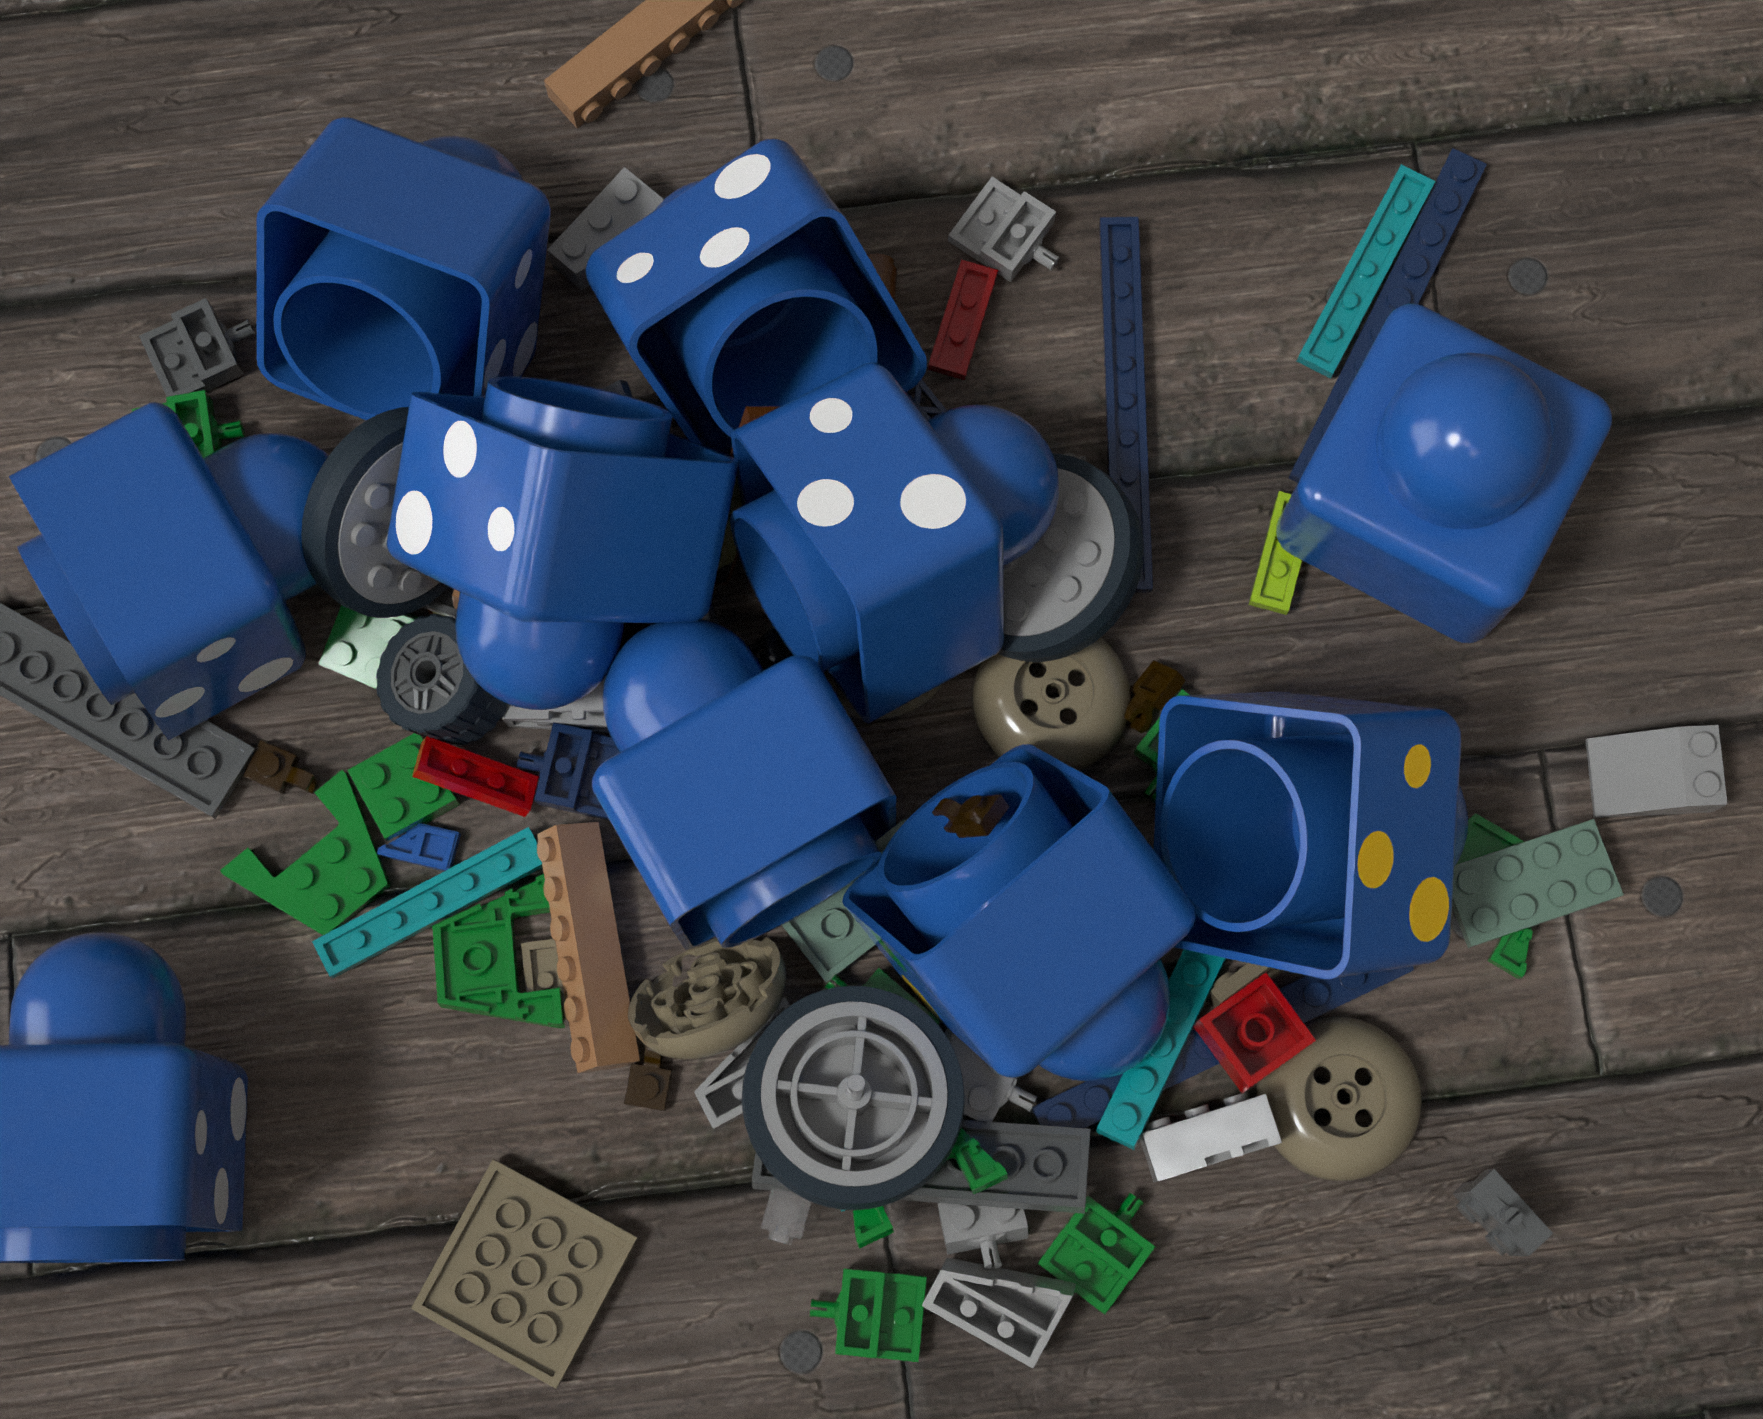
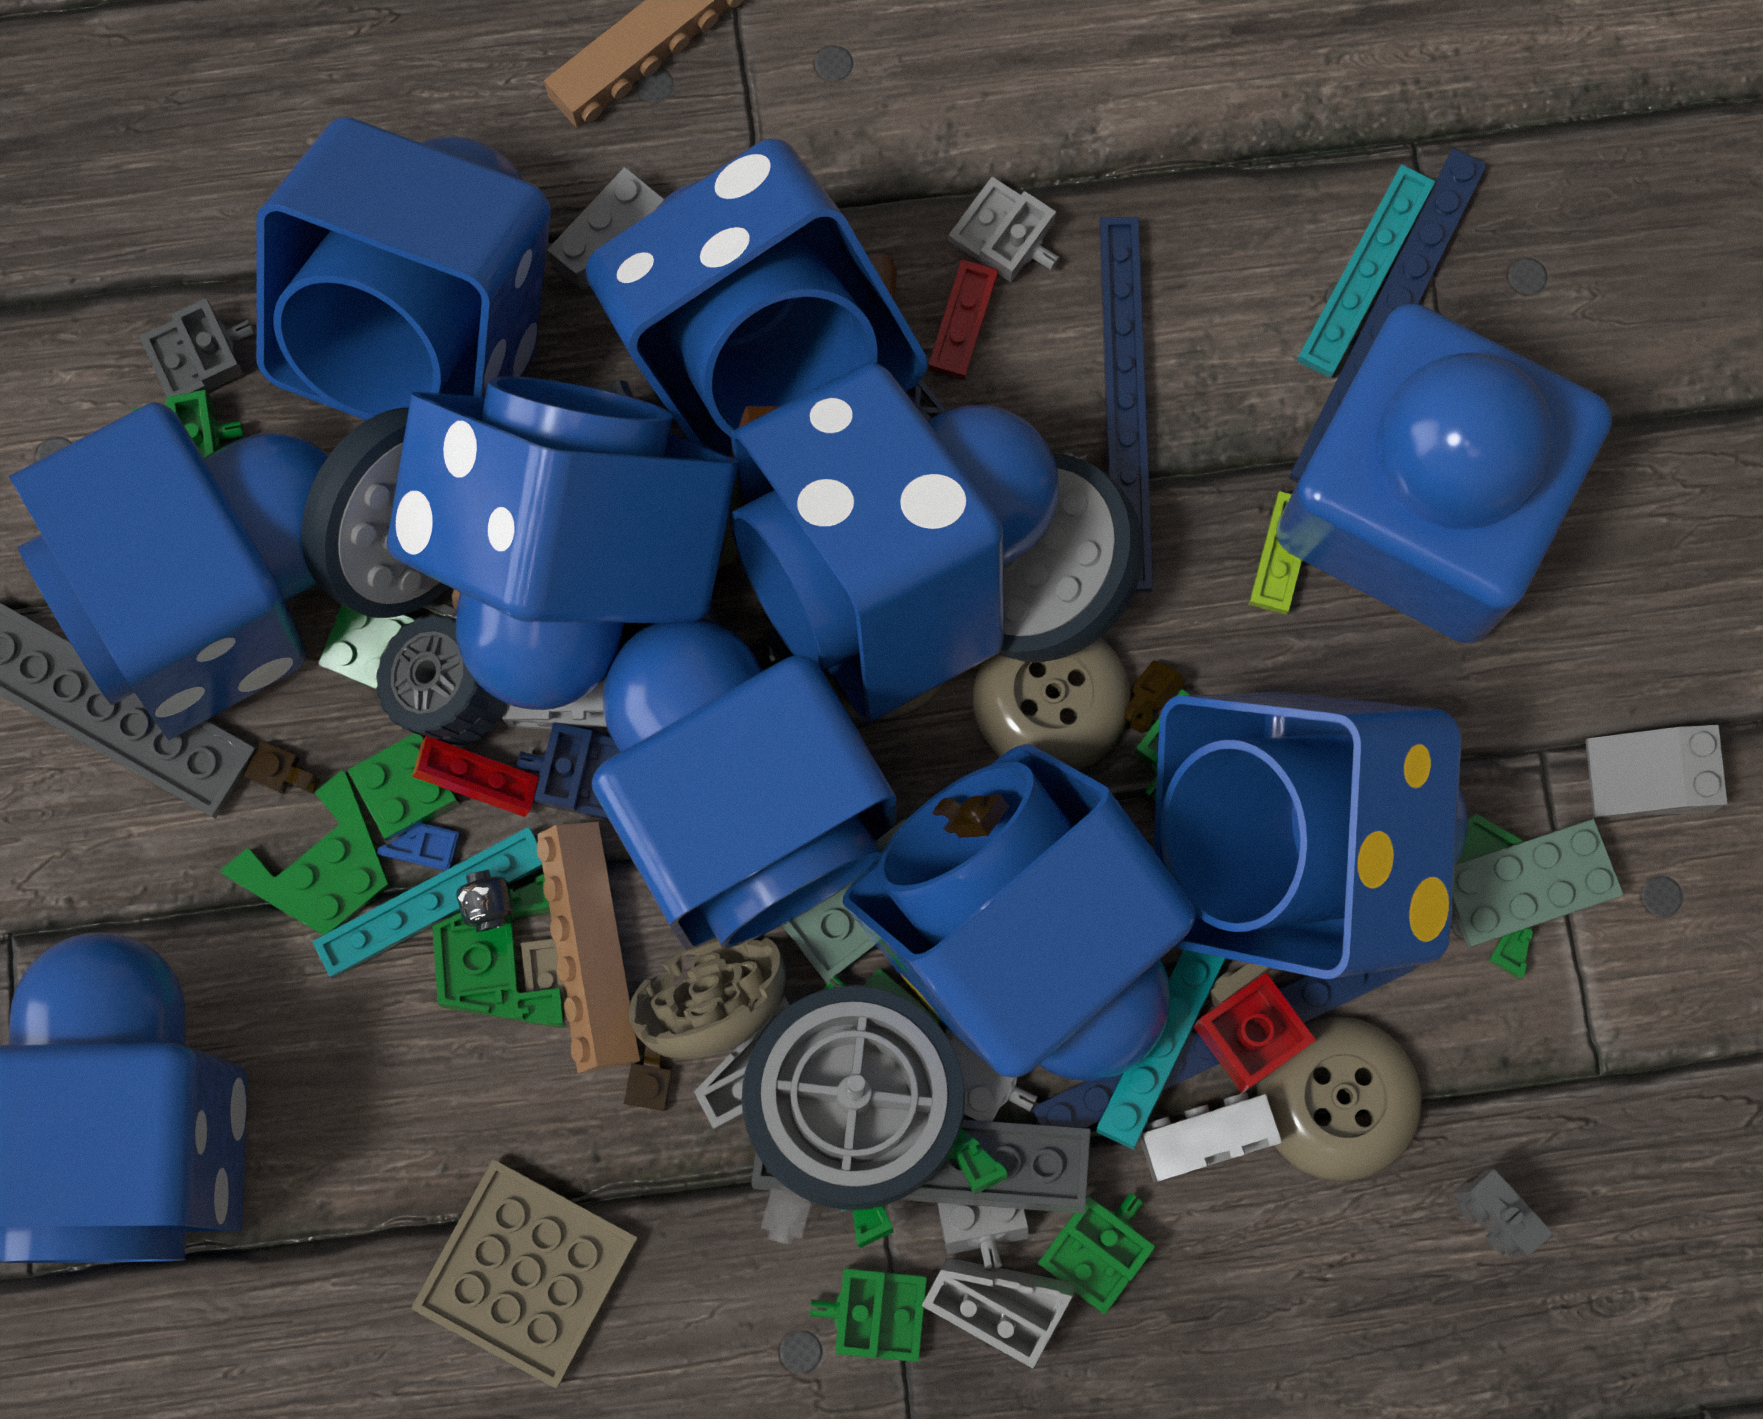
(485, 901): none -> black head

